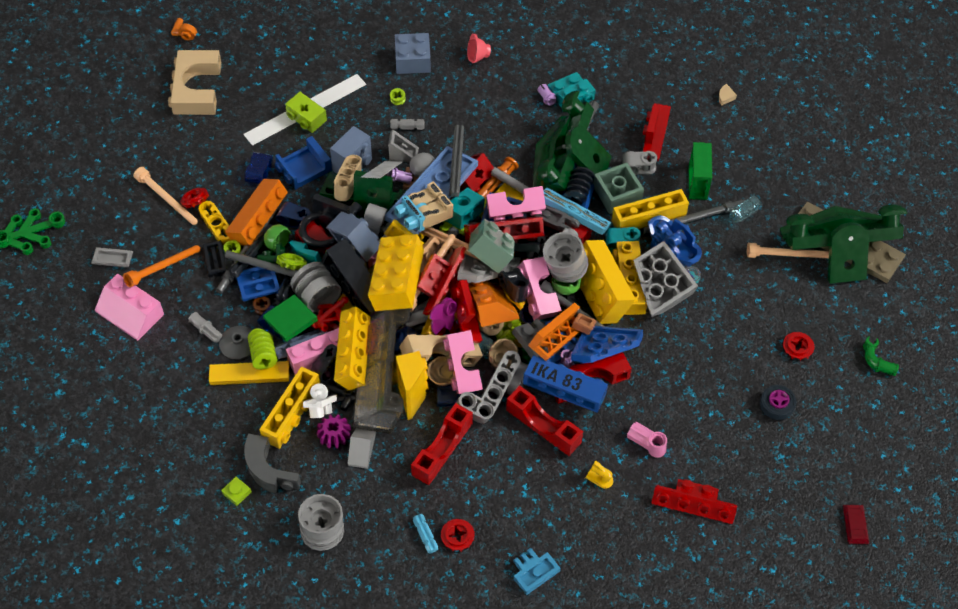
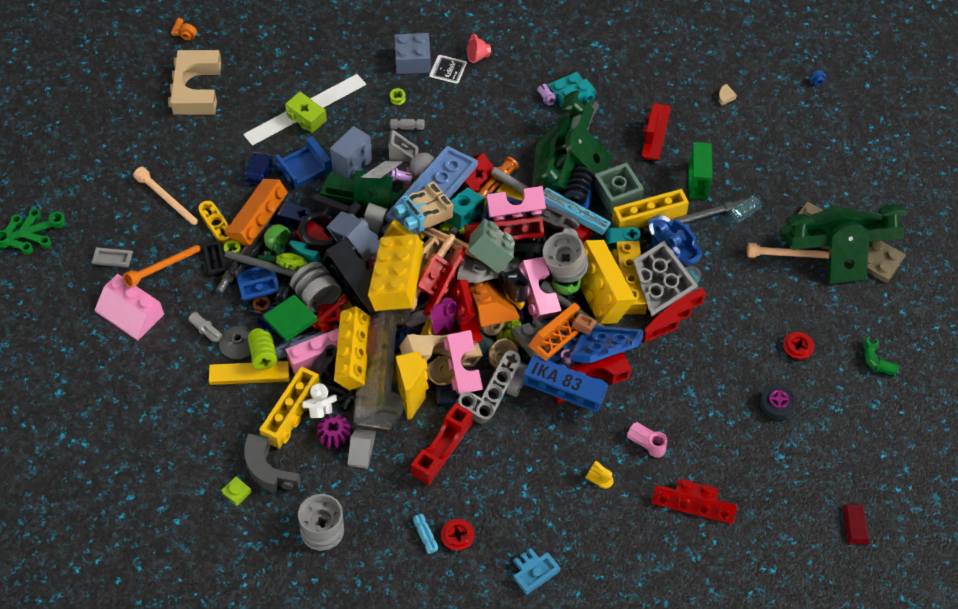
(194, 197): red gear -> none
(345, 178): tan beam -> none
(448, 69): none -> sticker
(456, 161): dark grey axle -> none
(559, 433): red arch -> none
(639, 163): light grey piece -> none
(669, 319): none -> red slope
(817, 77): none -> blue plate

